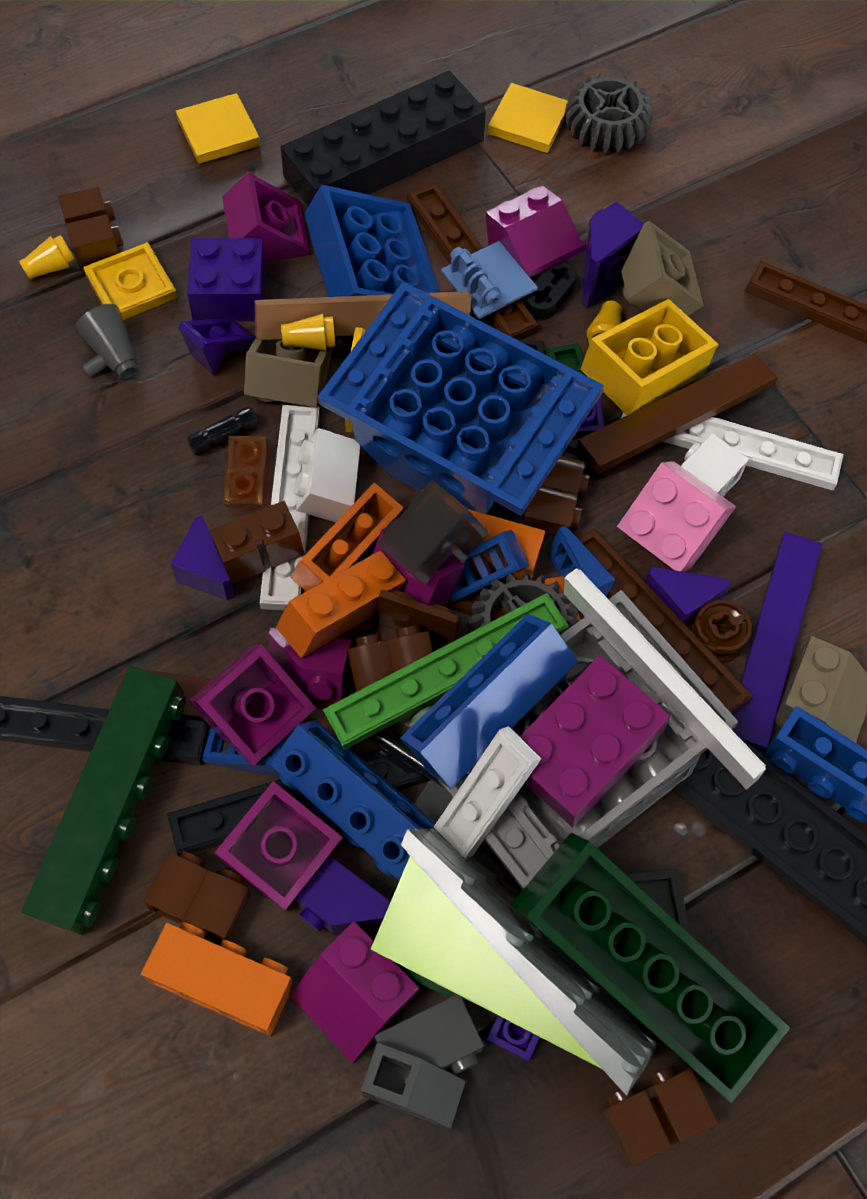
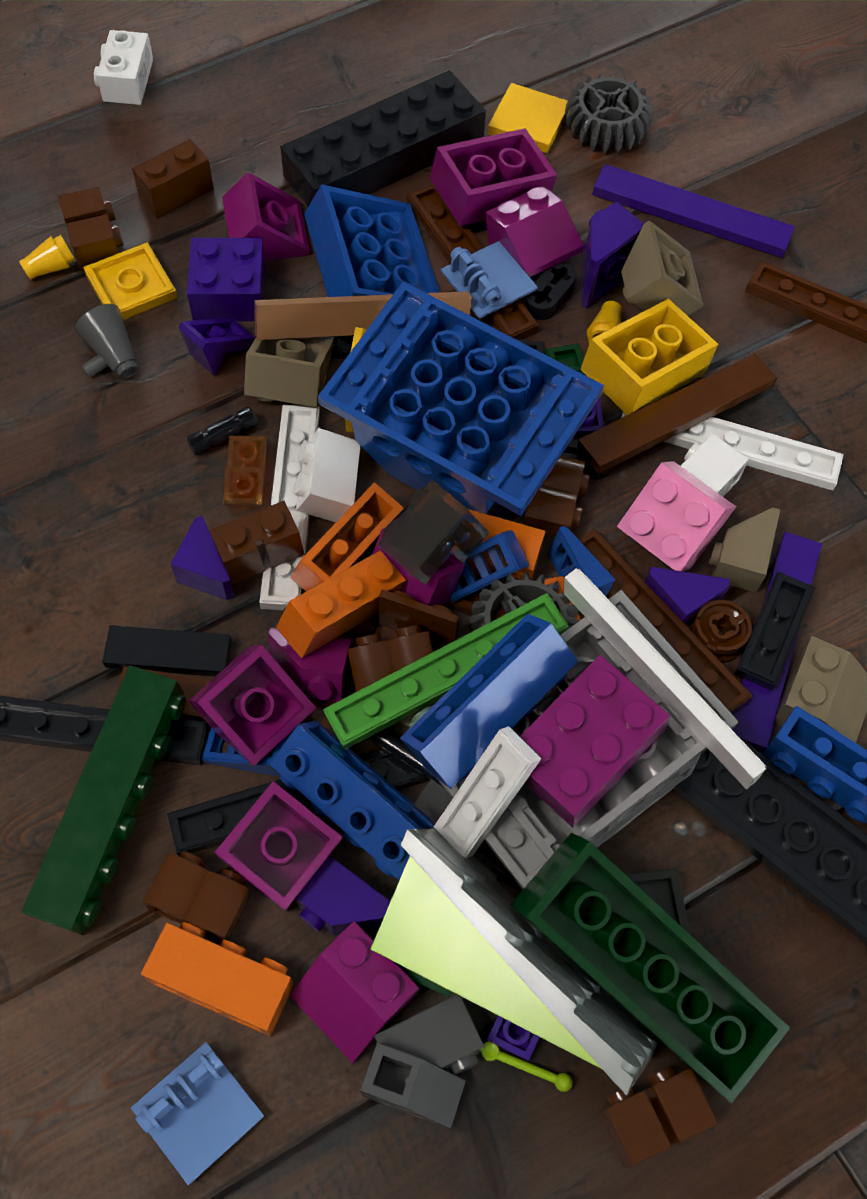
(124, 67): none -> white brick
(167, 650): none -> black tile
(173, 178): none -> reddish brown brick
(197, 1113): none -> medium blue hinge
(218, 128): yellow tile -> none
(309, 333): yellow cone -> none
(487, 172): none -> magenta brick
(562, 1081): none -> lime hinge
(693, 210): none -> dark purple tile
(746, 551): none -> dark tan slope
(774, 631): none -> black tile

